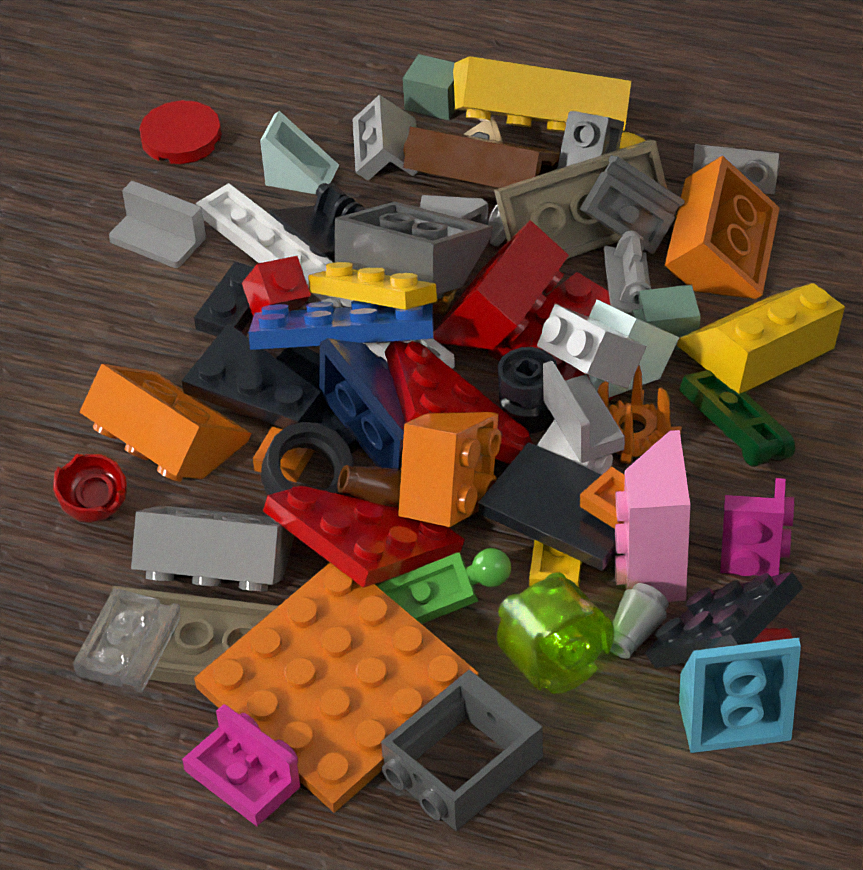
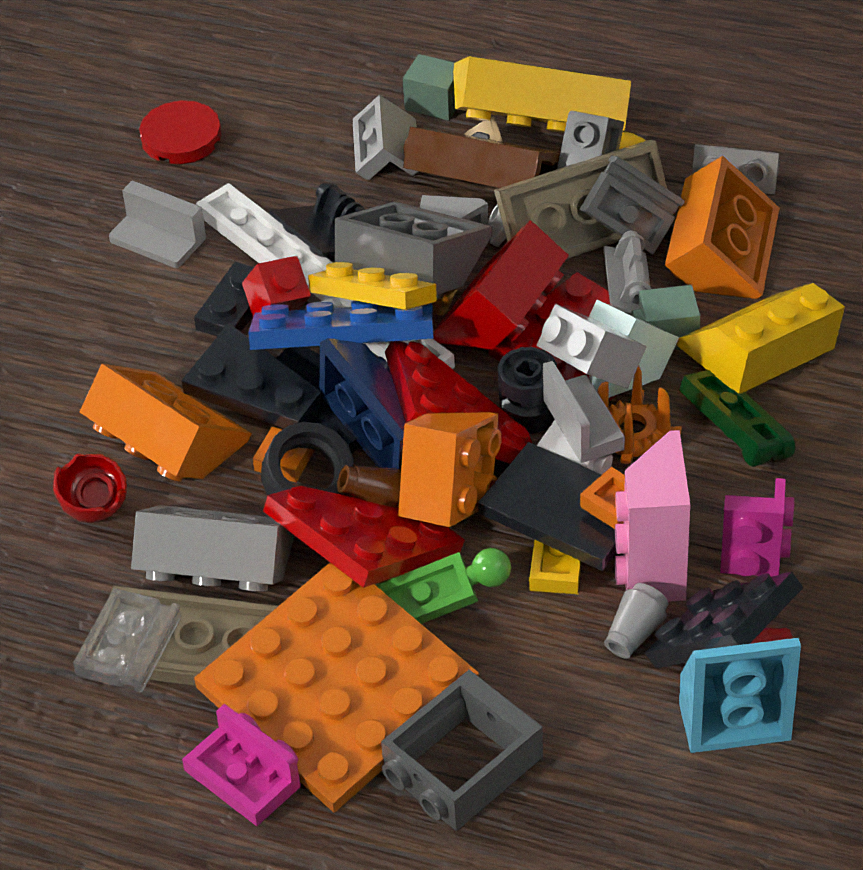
(293, 158): light aqua slope -> none
(554, 633): clear neon green brick -> none

